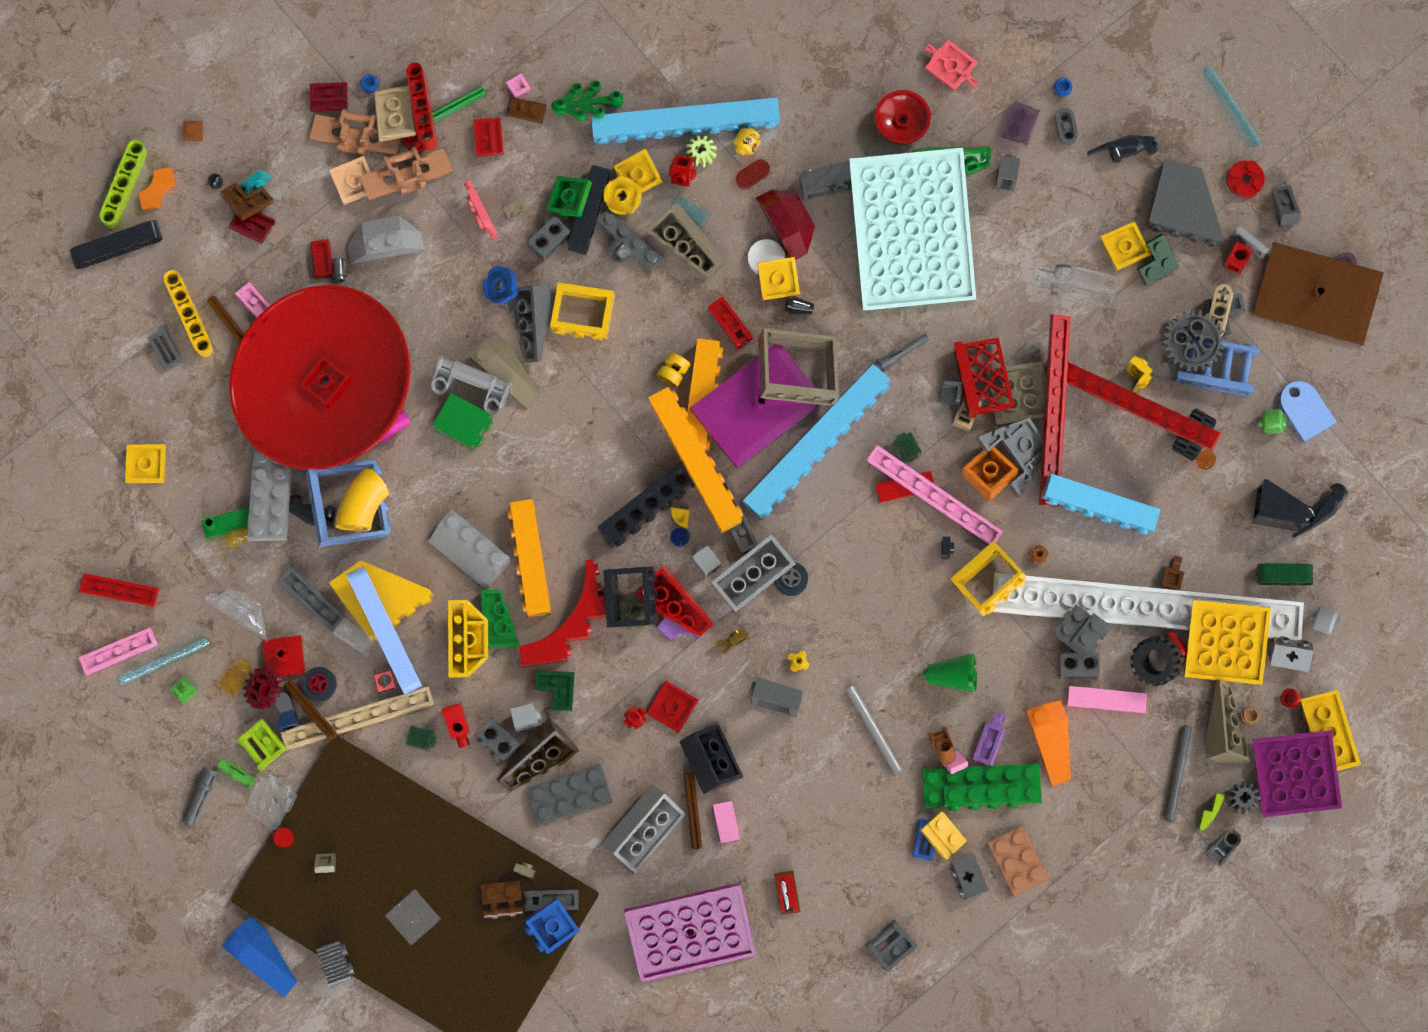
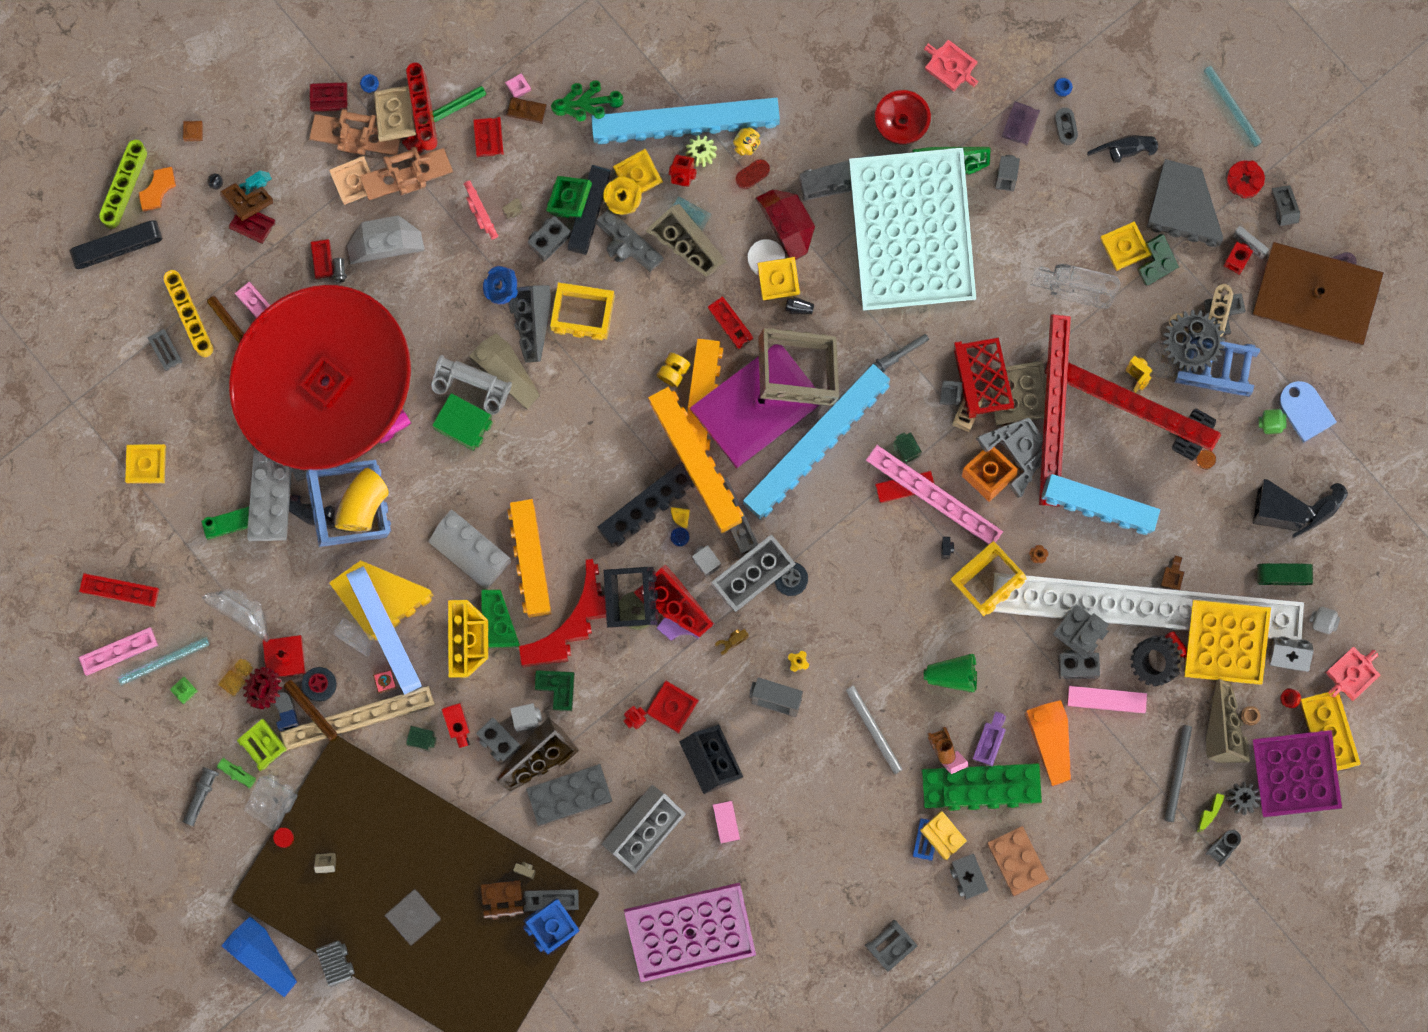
(236, 537): clear yellow cone -> none
(311, 598): dark grey plate -> none
(692, 809): reddish brown axle -> none
(787, 892): slope -> none
(1353, 673): none -> coral plate

